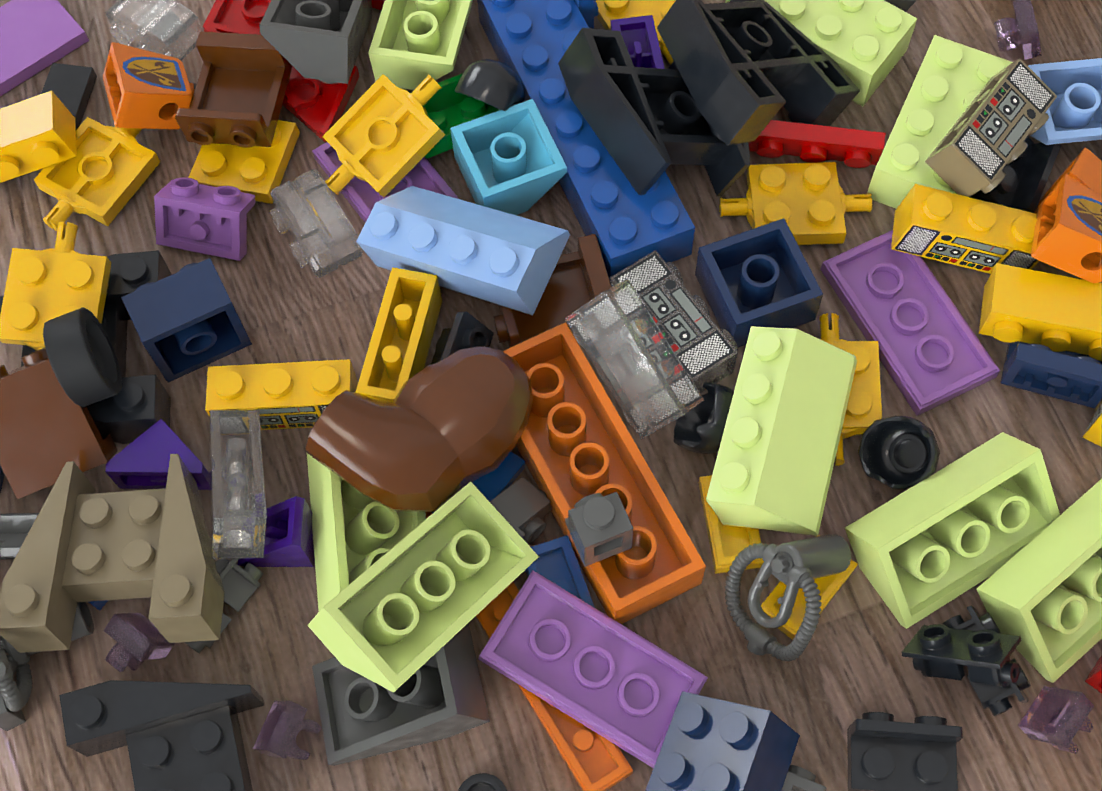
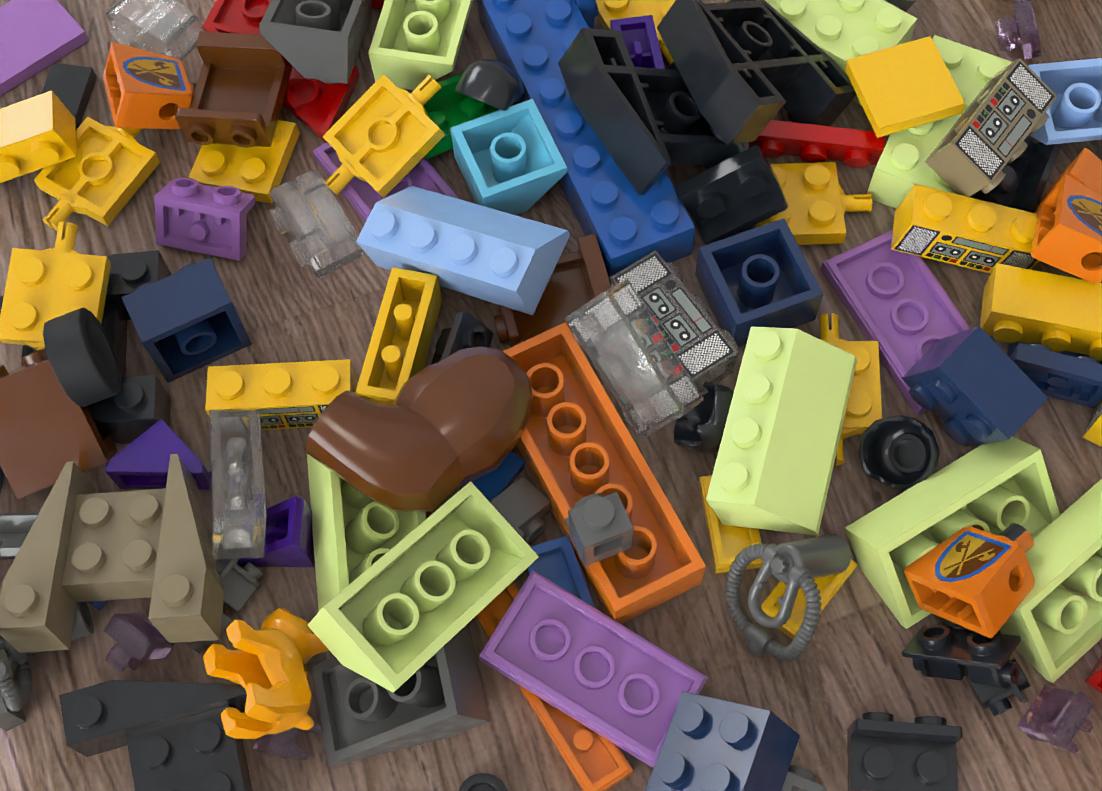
(271, 670): none -> light orange animal
(733, 195): none -> black bracket
(904, 86): none -> yellow tile
(973, 388): none -> dark blue brick
(974, 577): none -> orange torso

